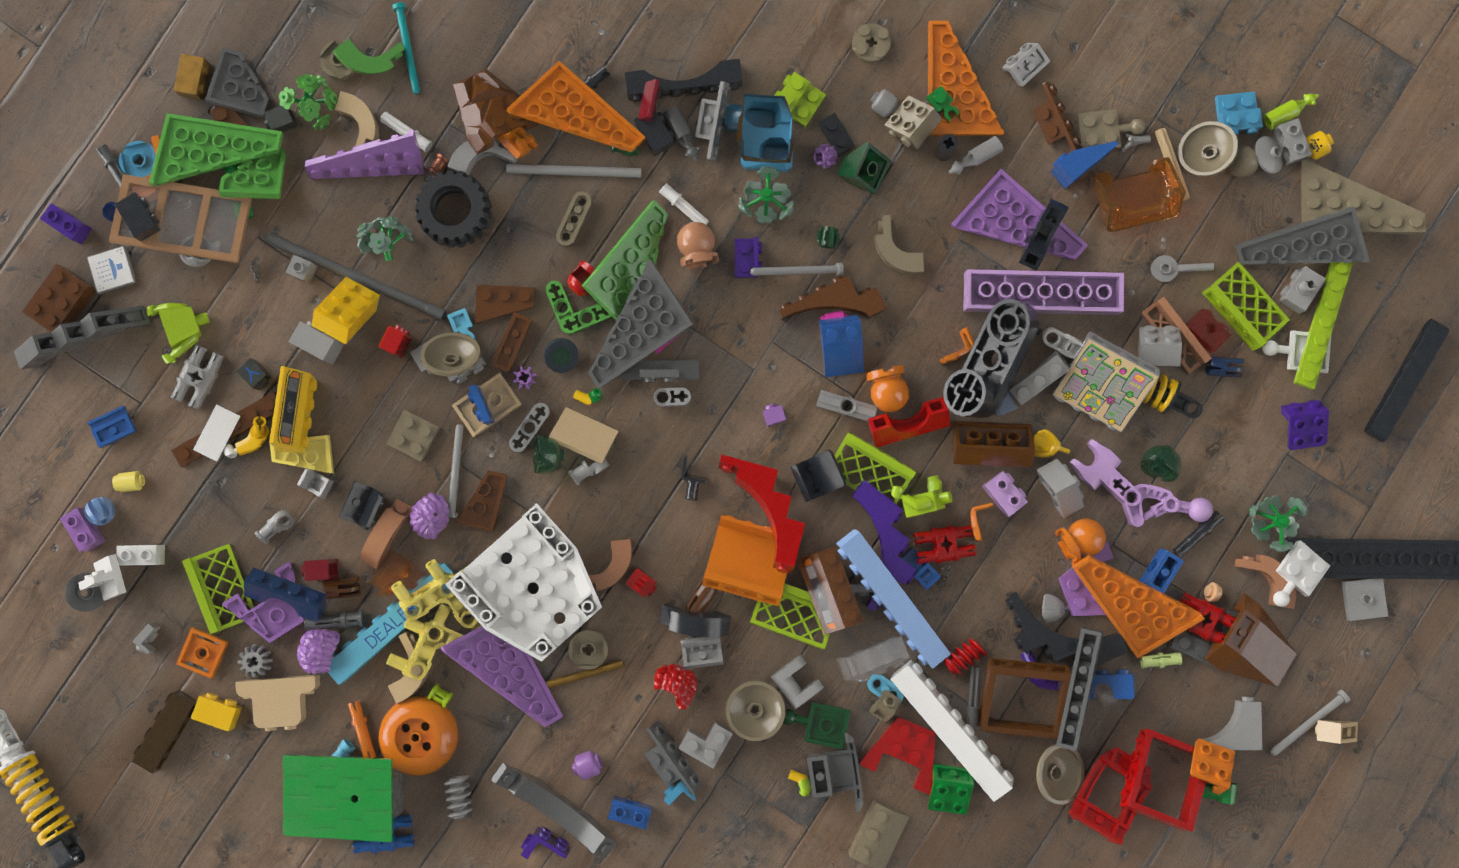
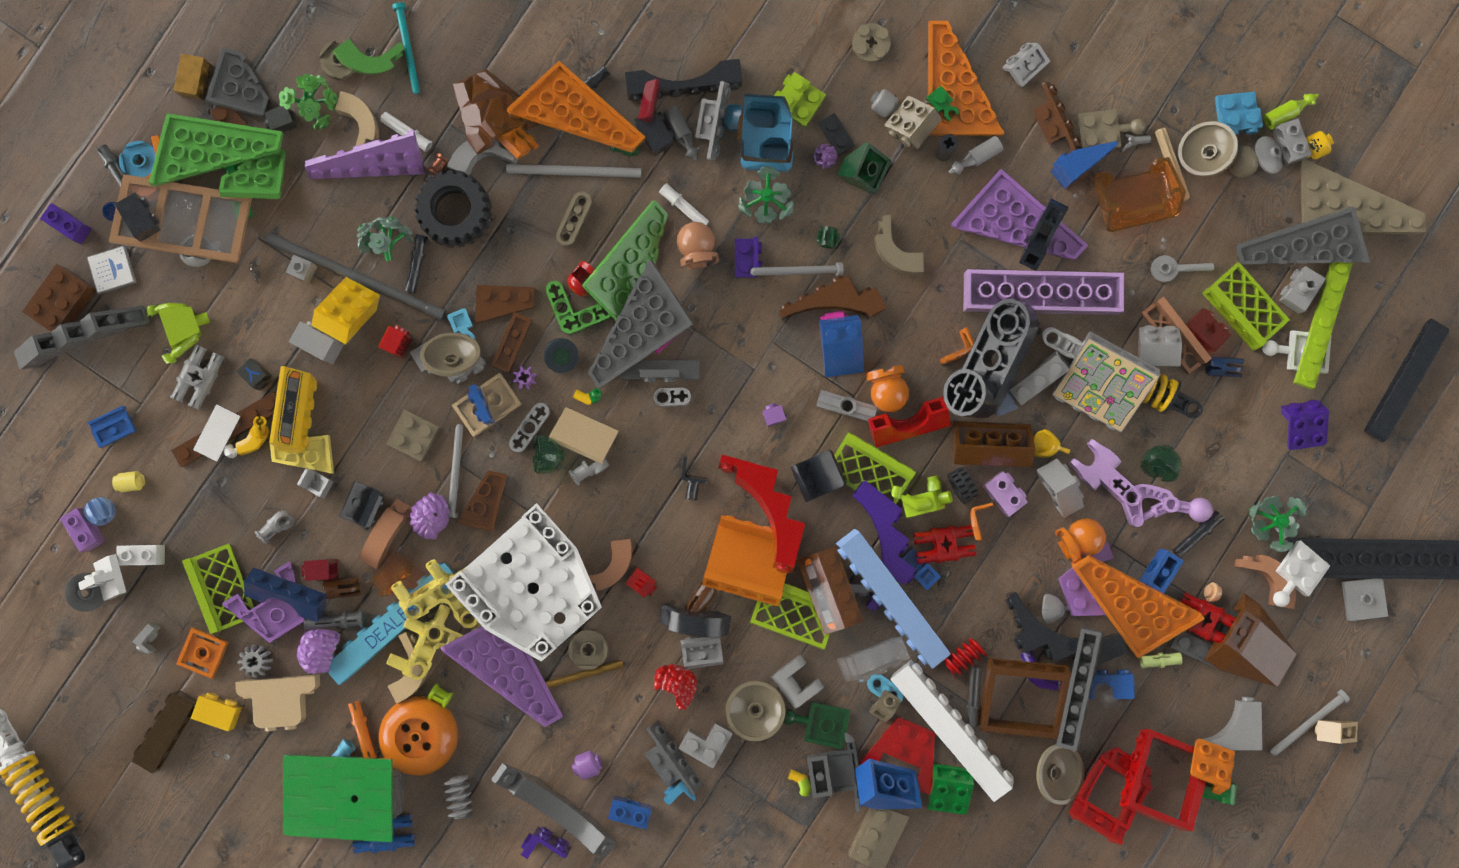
(417, 257): none -> black pin
(887, 786): none -> blue slope
(962, 485): none -> black tyre

